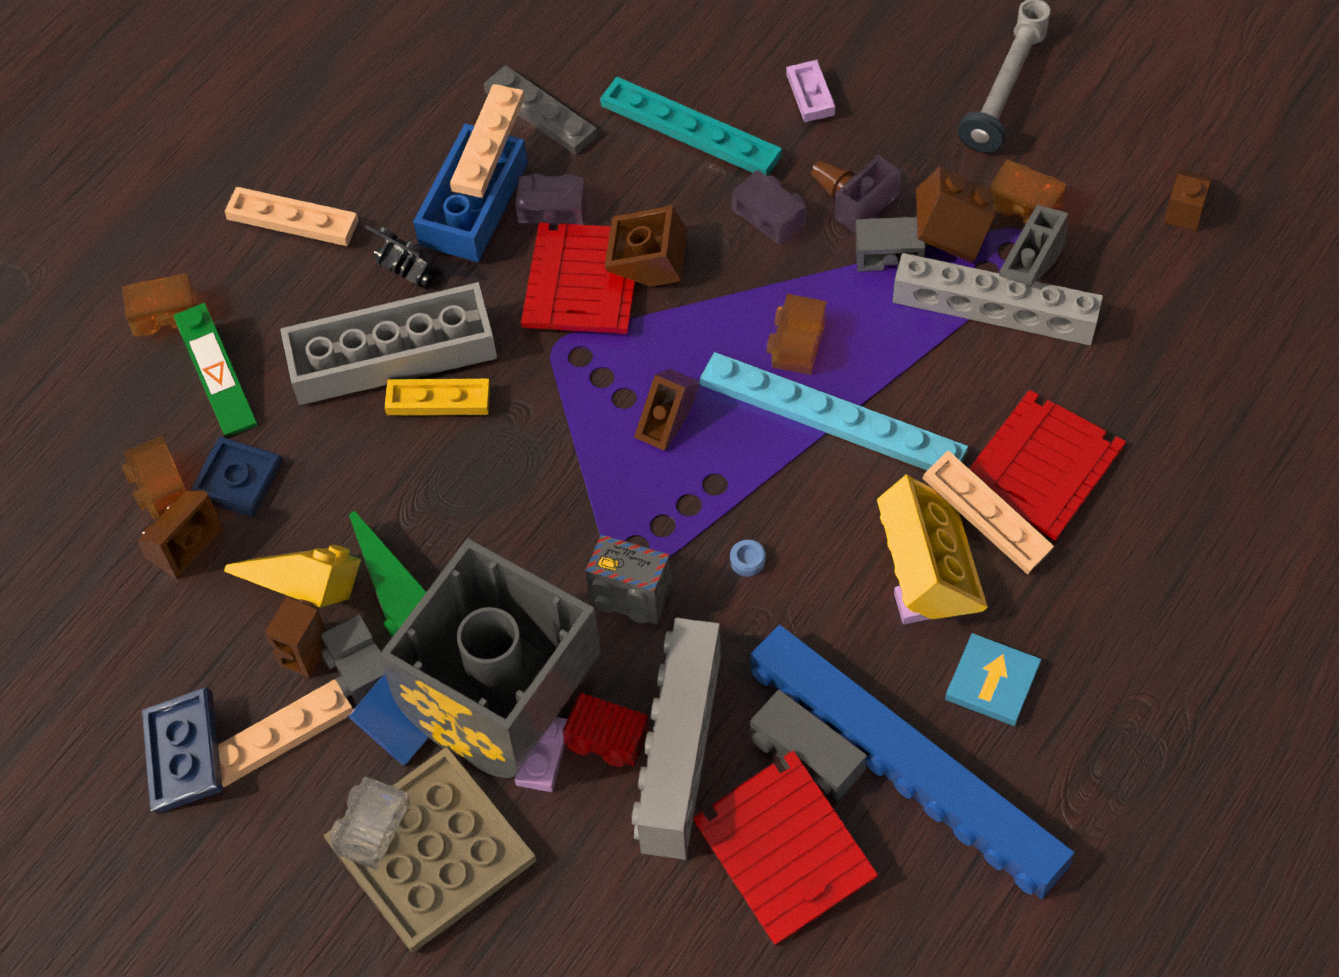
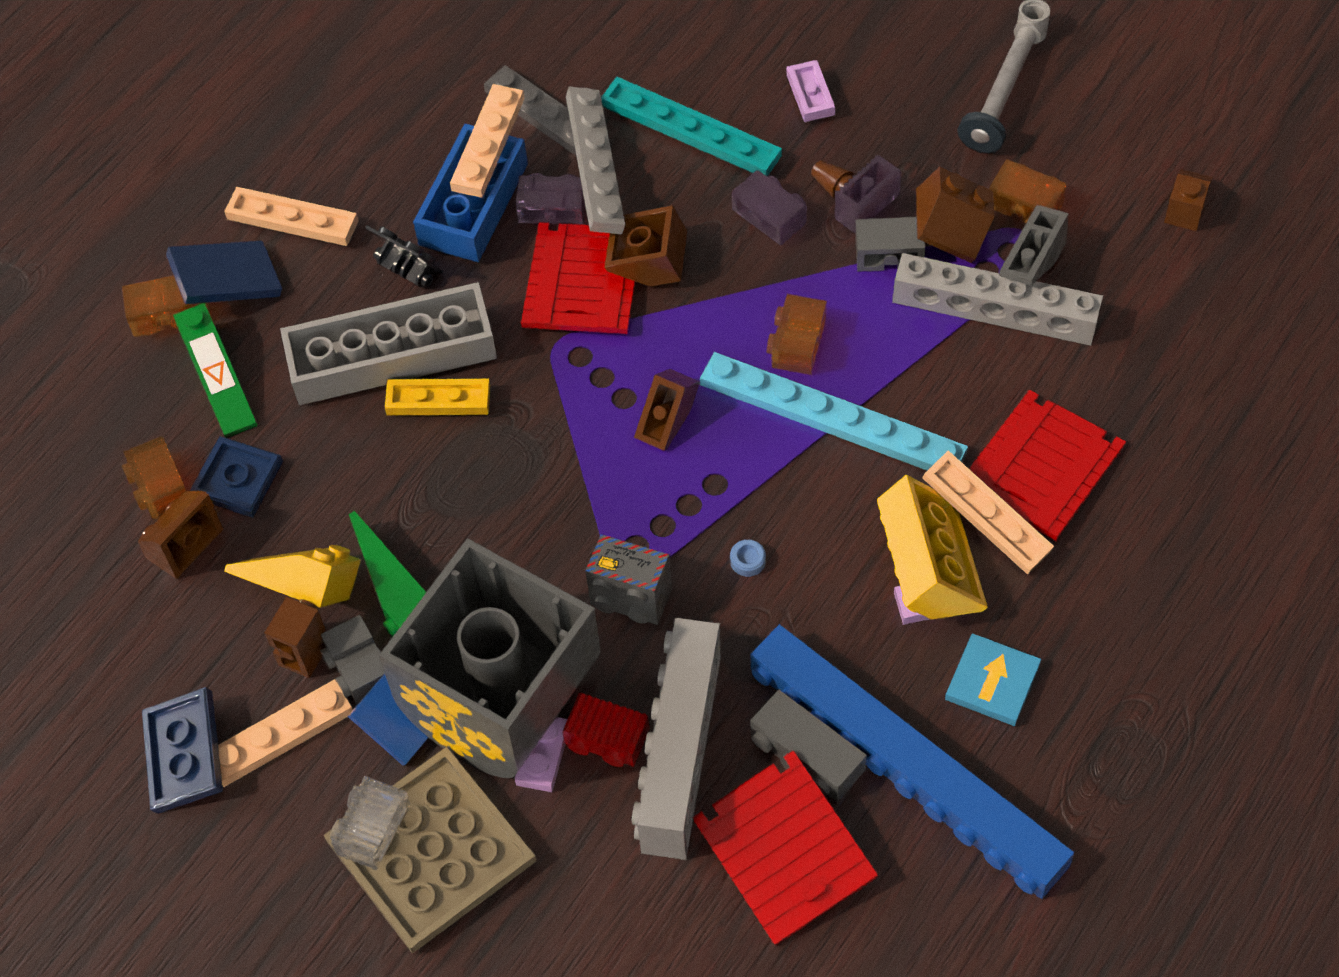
(223, 272): none -> dark blue tile
(595, 161): none -> light grey plate

